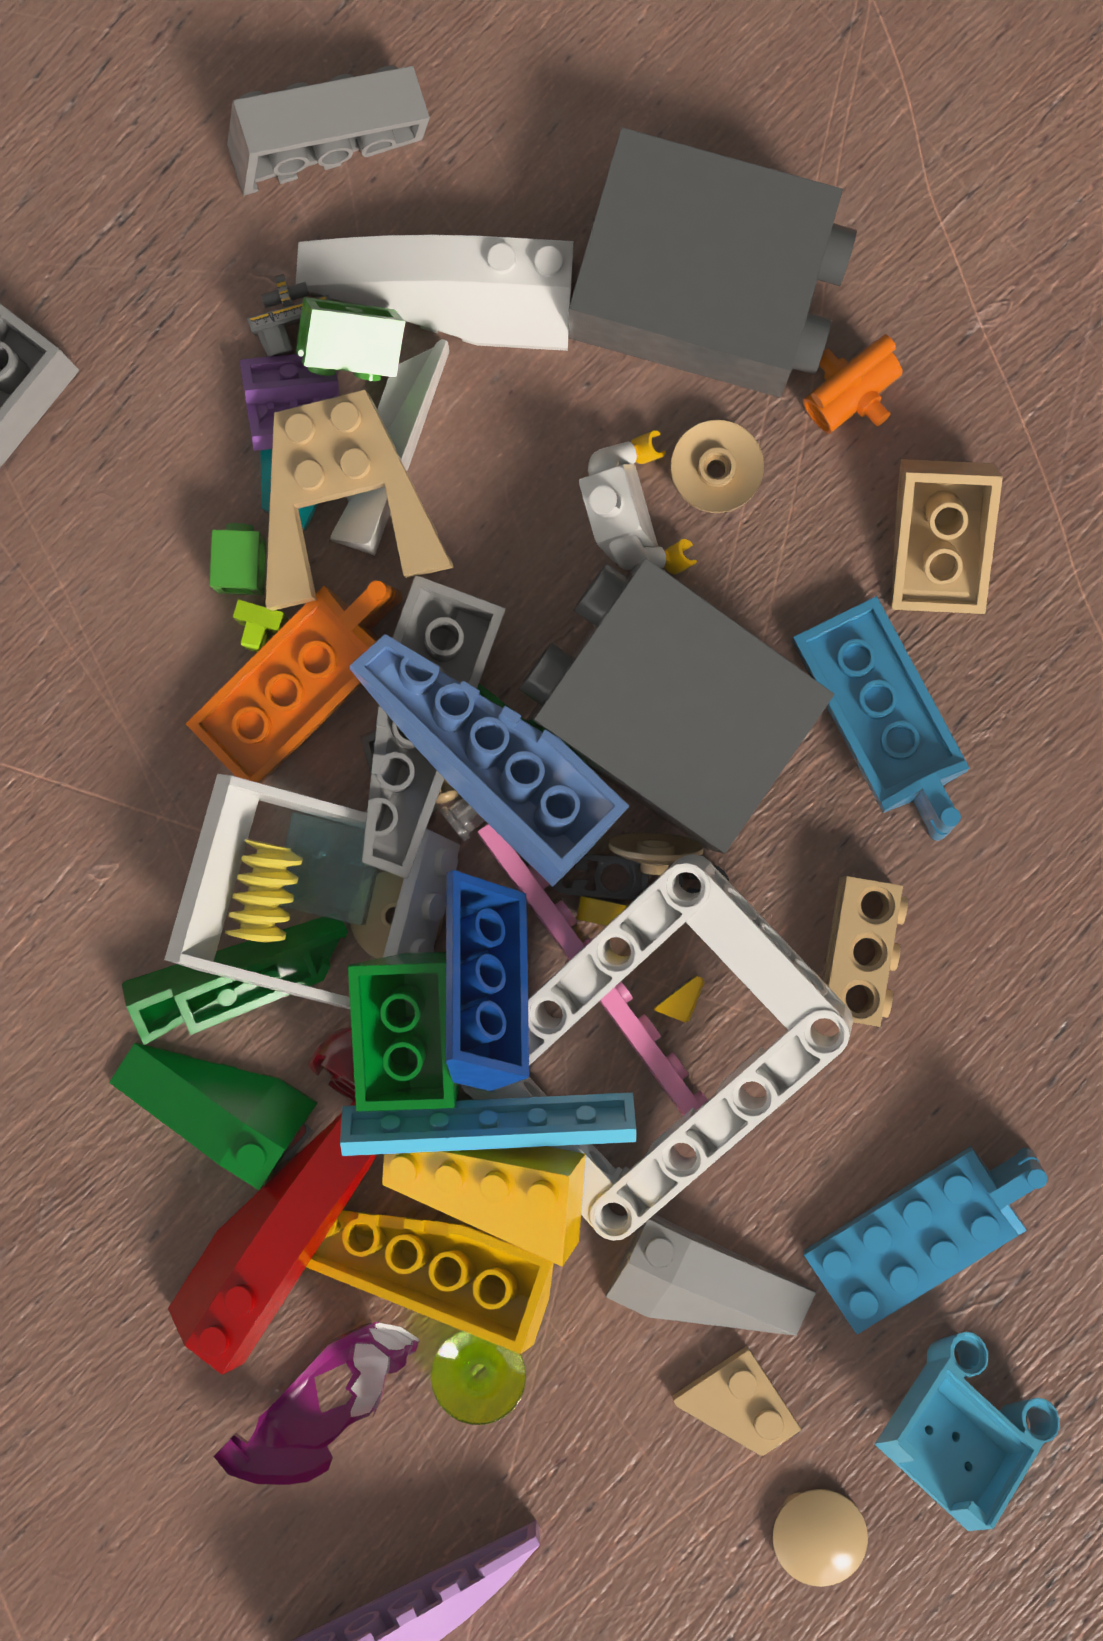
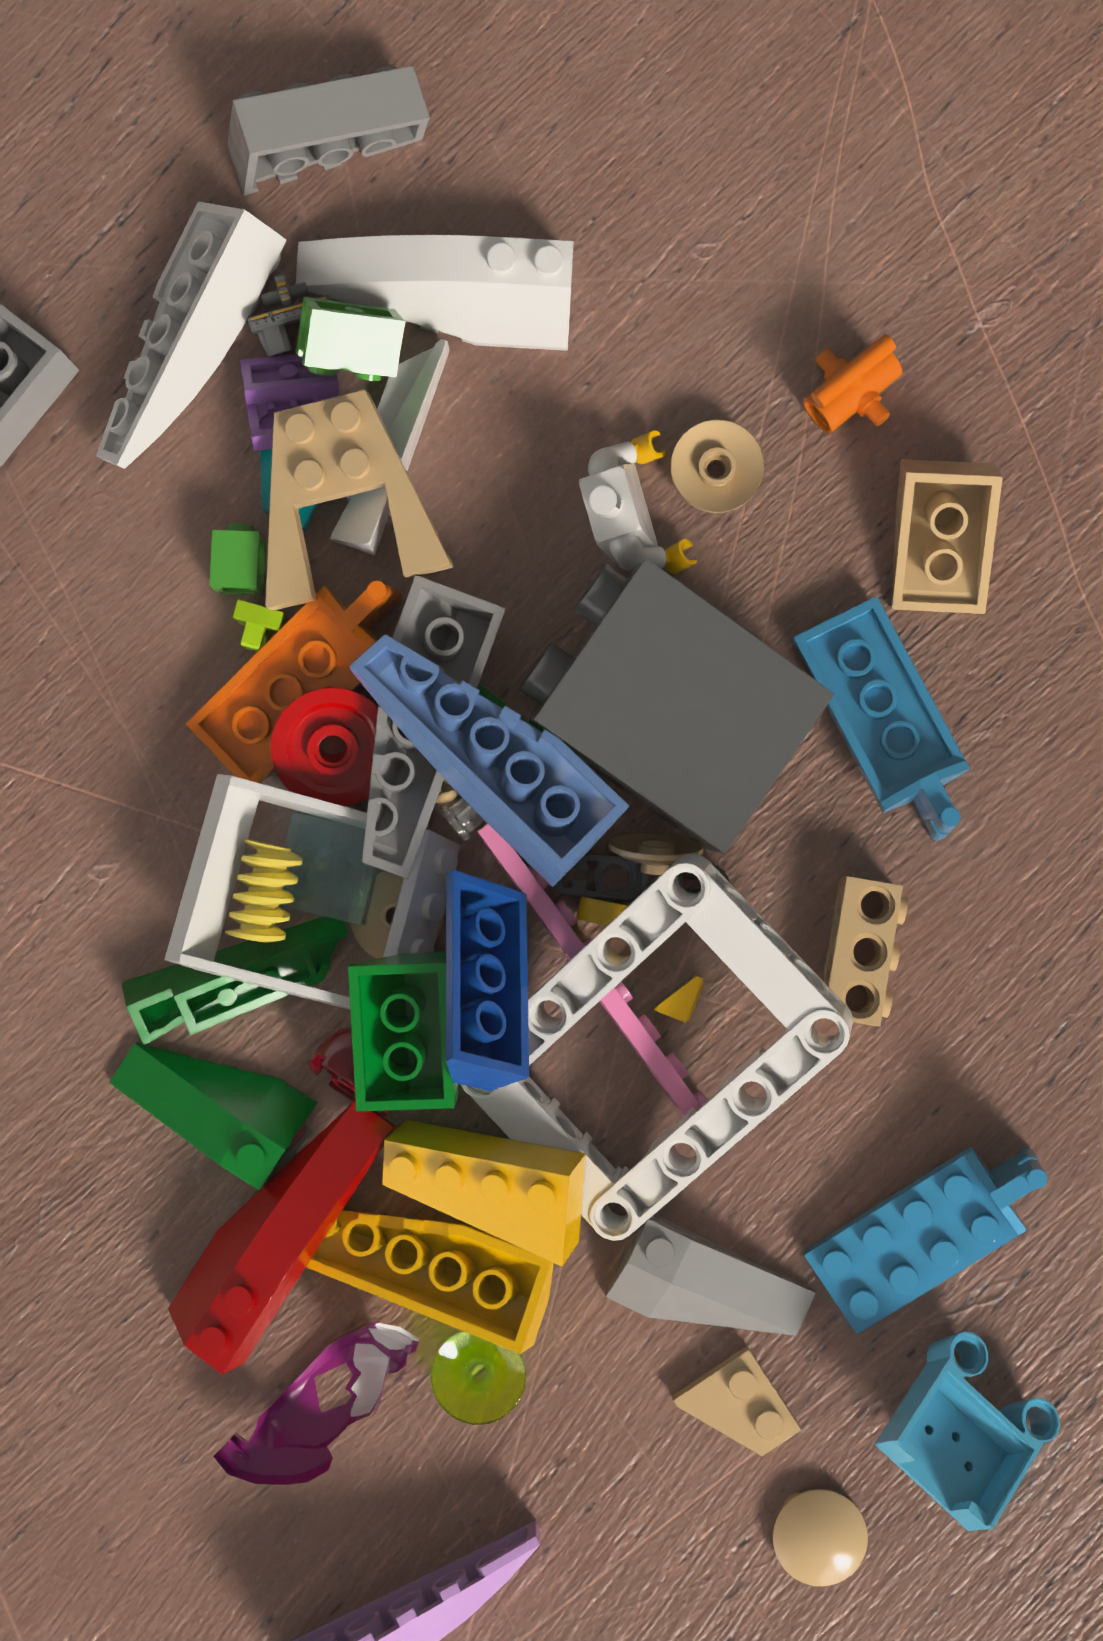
(202, 306): none -> white wedge
(297, 750): none -> red gear
(491, 1125): medium azure plate -> none
(709, 264): dark grey brick -> none

